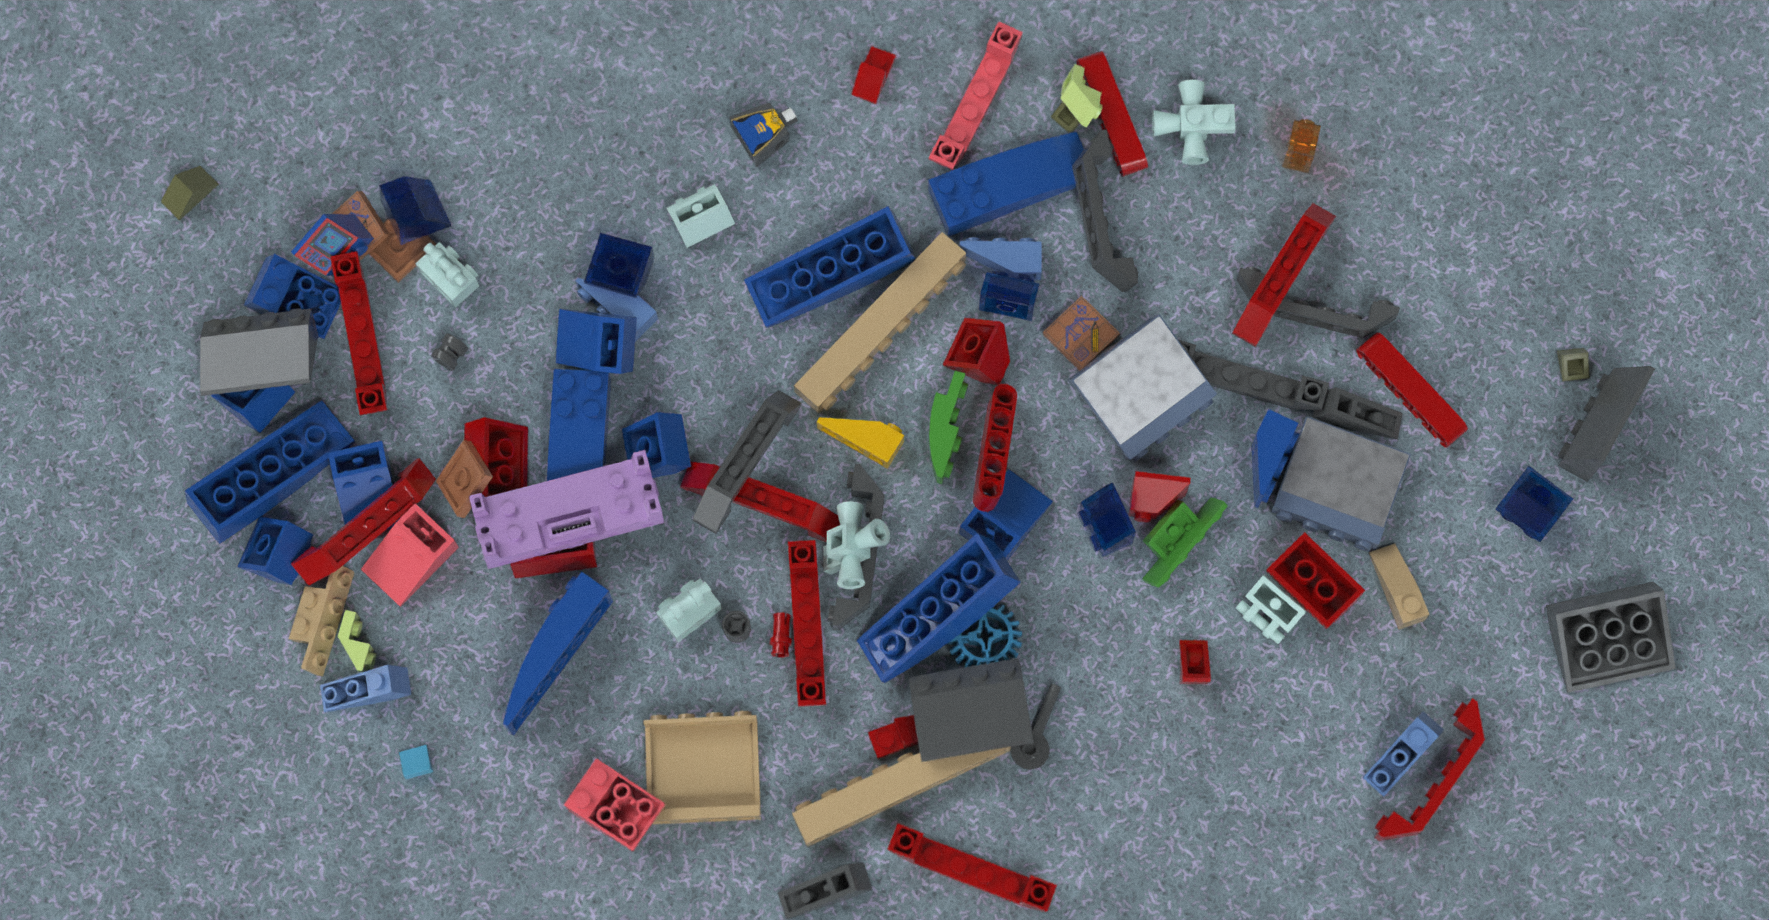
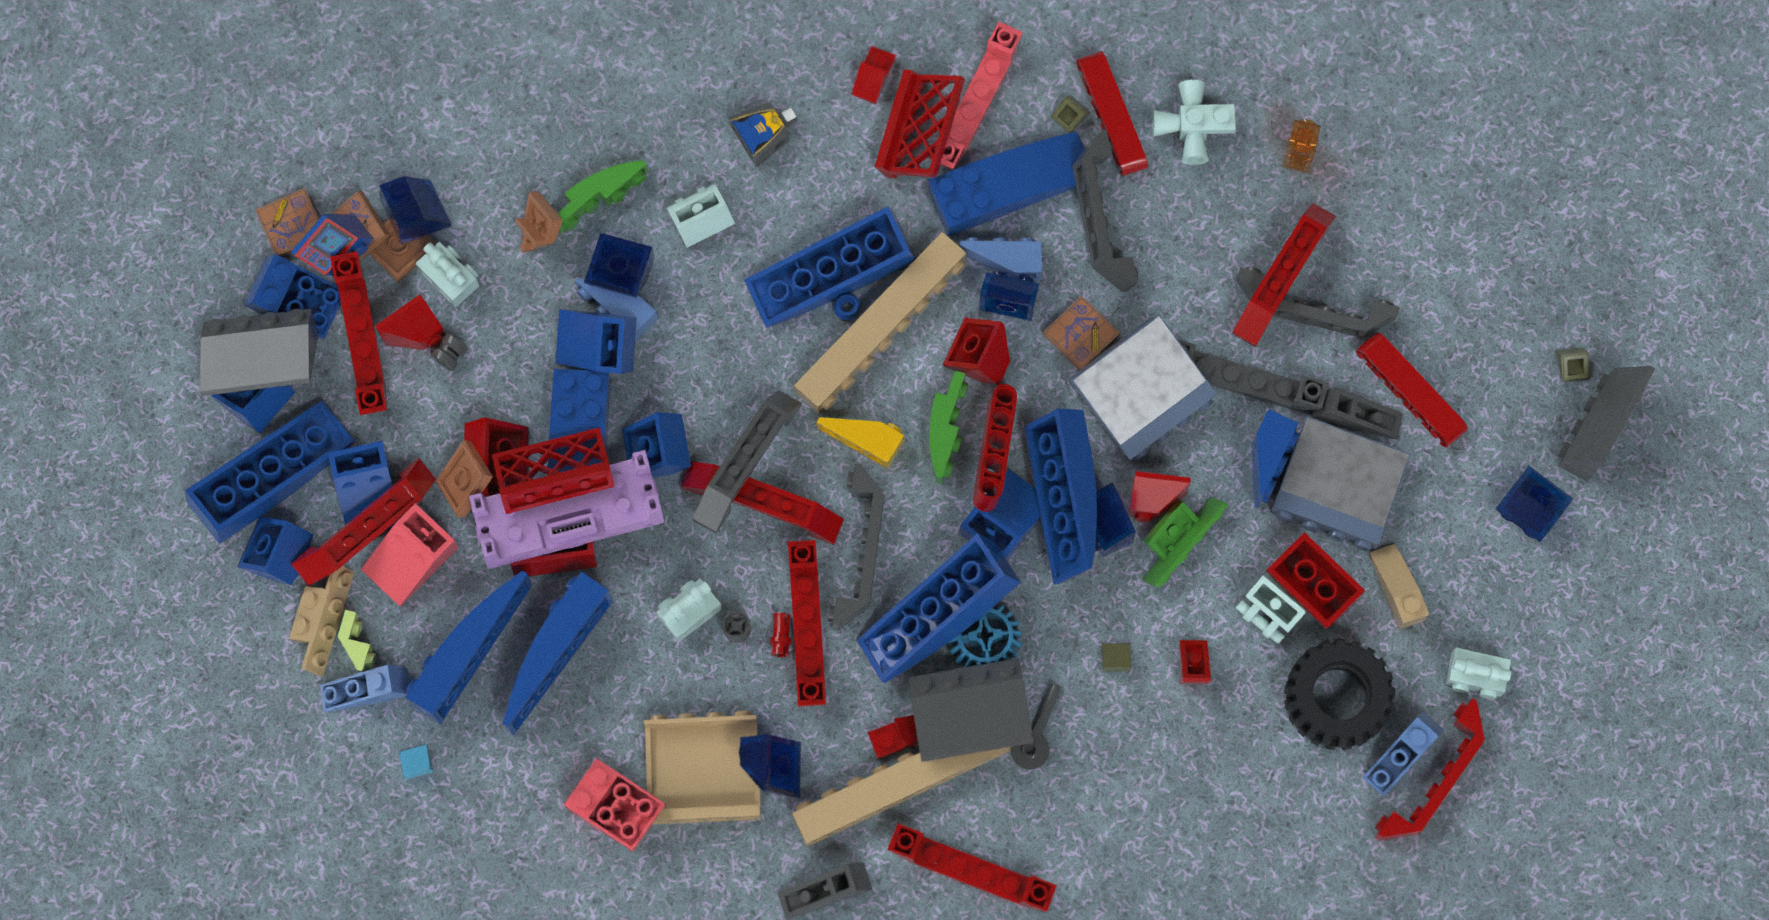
(187, 191): olive slope -> none
(287, 221): none -> nougat tile
(411, 326): none -> red slope
(464, 650): none -> blue slope
(540, 223): none -> nougat slope
(556, 484): none -> red fence
(606, 185): none -> bright green slope
(772, 763): none -> clear blue slope
(847, 299): none -> blue plate
(850, 544): light aqua brick -> none
(902, 123): none -> red fence
(1064, 490): none -> blue slope
(1079, 98): yellowish green slope -> none
(1116, 657): none -> olive slope
(1362, 665): none -> black tyre
(1478, 673): none -> light aqua brick
(1611, 636): dark grey slope -> none

